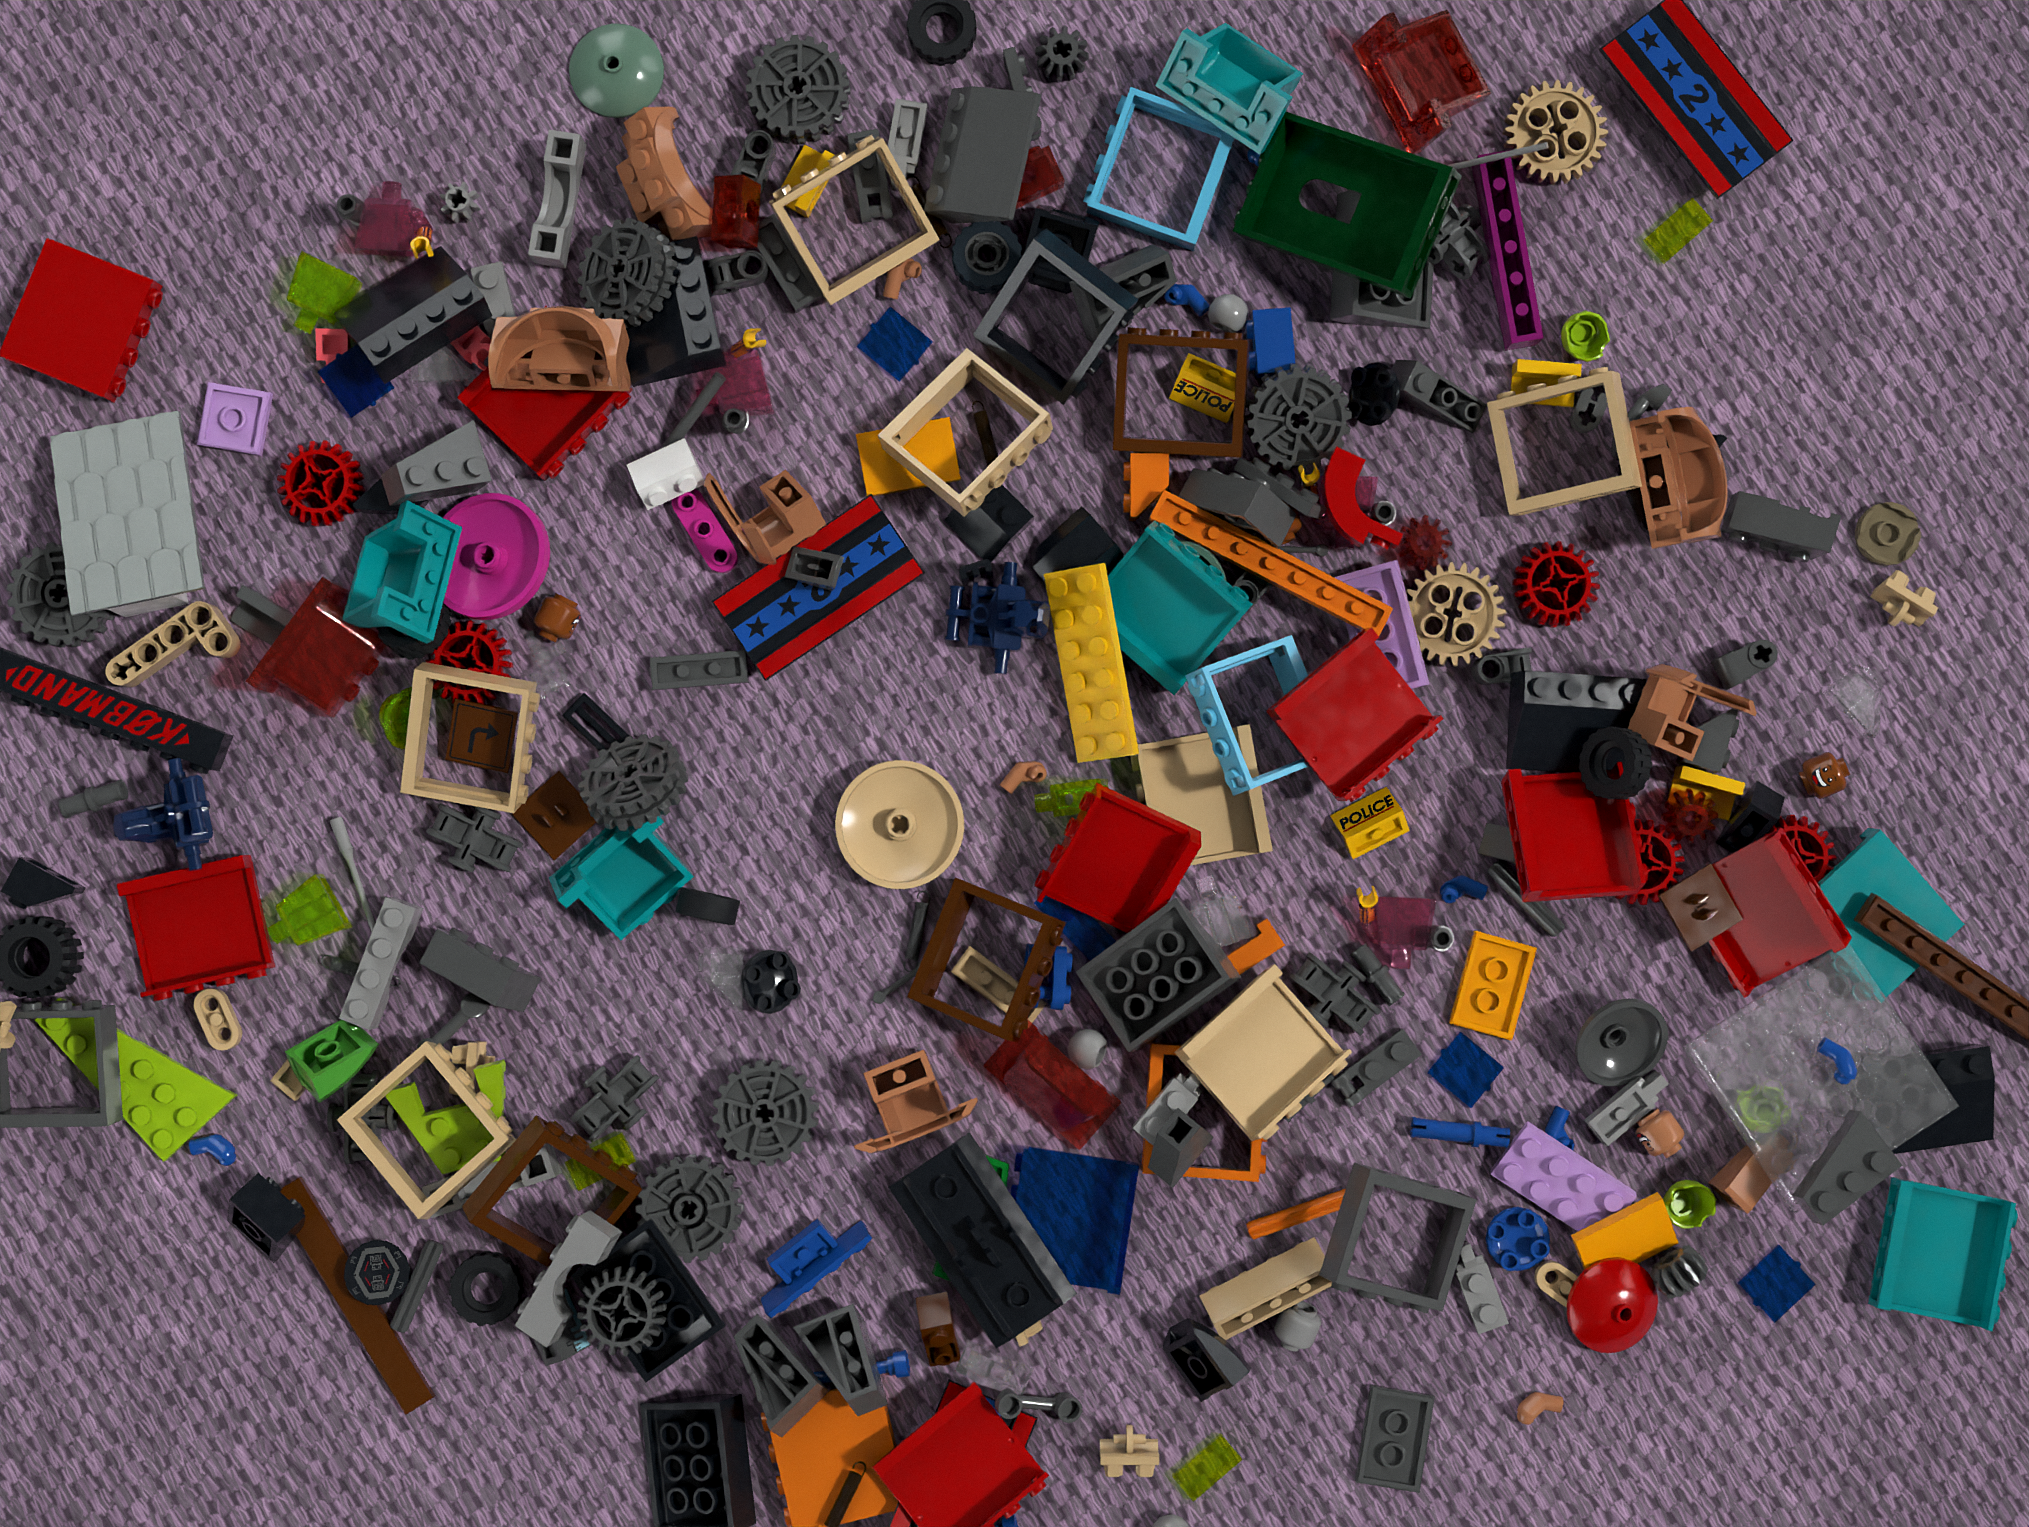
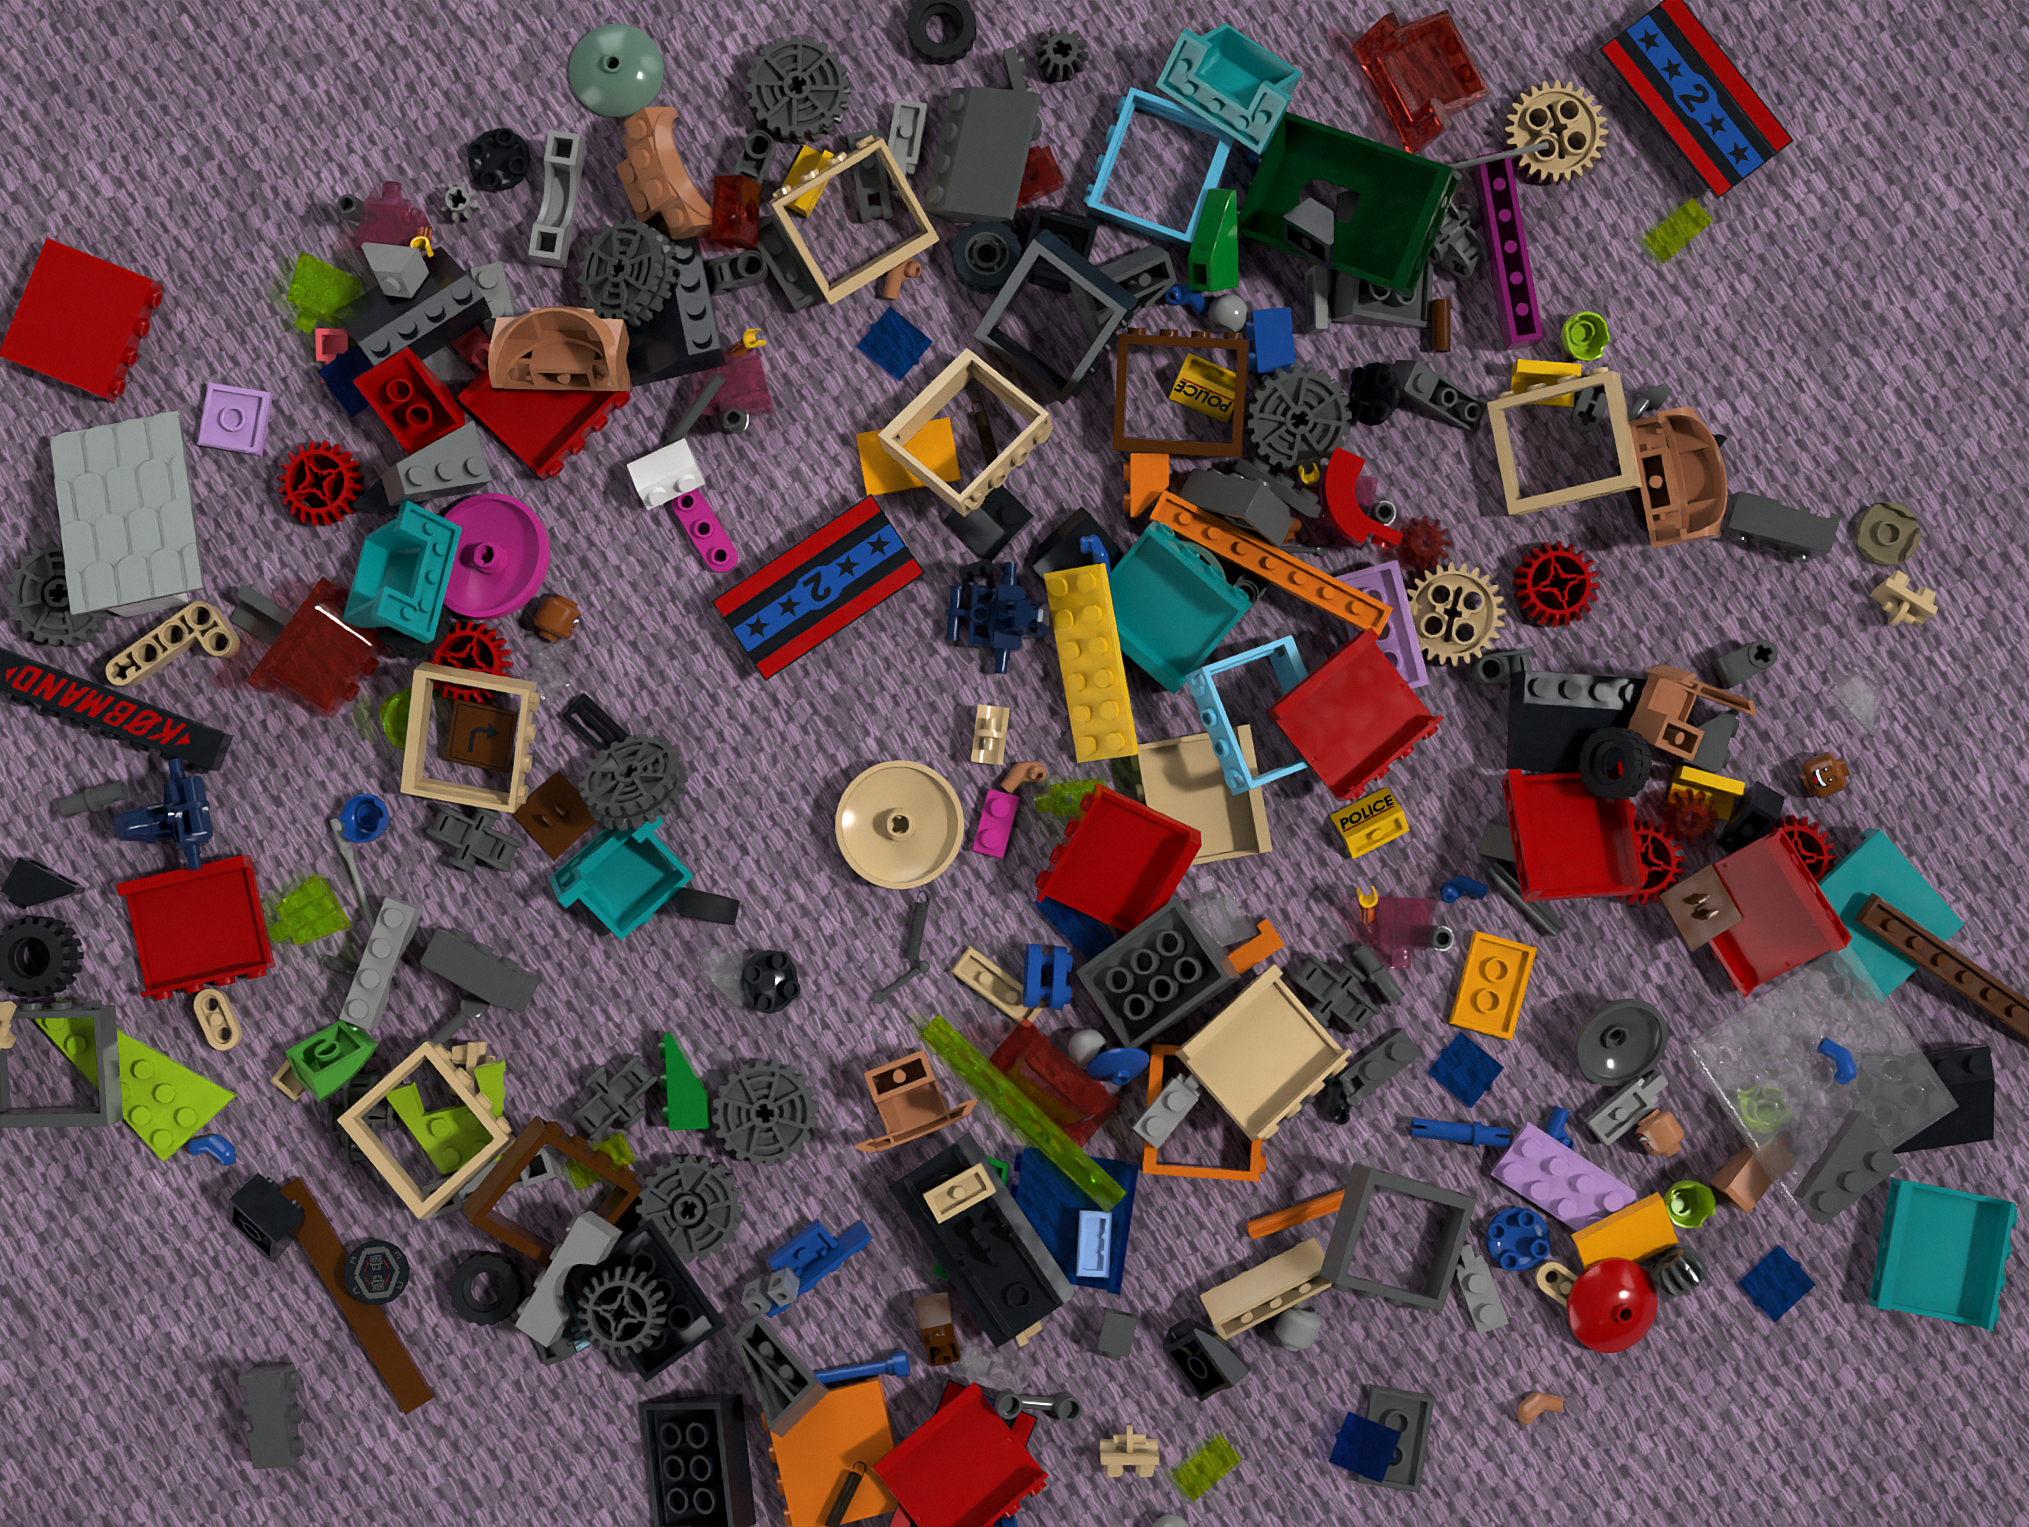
(273, 1415): none -> dark grey wedge
(364, 818): none -> blue hair
(396, 268): none -> light grey slope
(411, 400): none -> red slope
(416, 1286): dark grey axle -> none
(499, 159): none -> black dish
(686, 1093): none -> green slope
(699, 670): dark grey plate -> none
(770, 1286): none -> flat silver piece
(779, 526): nougat piece -> none
(814, 567): dark grey slope -> none
(846, 1355): dark grey wedge -> none
(936, 222): dark brown piece -> none
(943, 943): reddish brown window -> none
(959, 1192): none -> tan plate
(990, 735): none -> tan hips
(995, 823): none -> dark pink plate
(1023, 1113): none -> clear neon green tile
(1093, 1243): none -> light blue plate
(1099, 553): none -> blue arm
(1116, 1333): none -> dark grey brick
(1118, 1065): none -> blue dish
(1177, 1147): dark grey slope -> none
(1215, 246): none -> green slope
(1311, 231): none -> black slope
(1317, 289): none -> light grey plate
(1334, 1103): none -> black arm
(1364, 1446): none -> clear blue piece
(1441, 326): none -> reddish brown axle

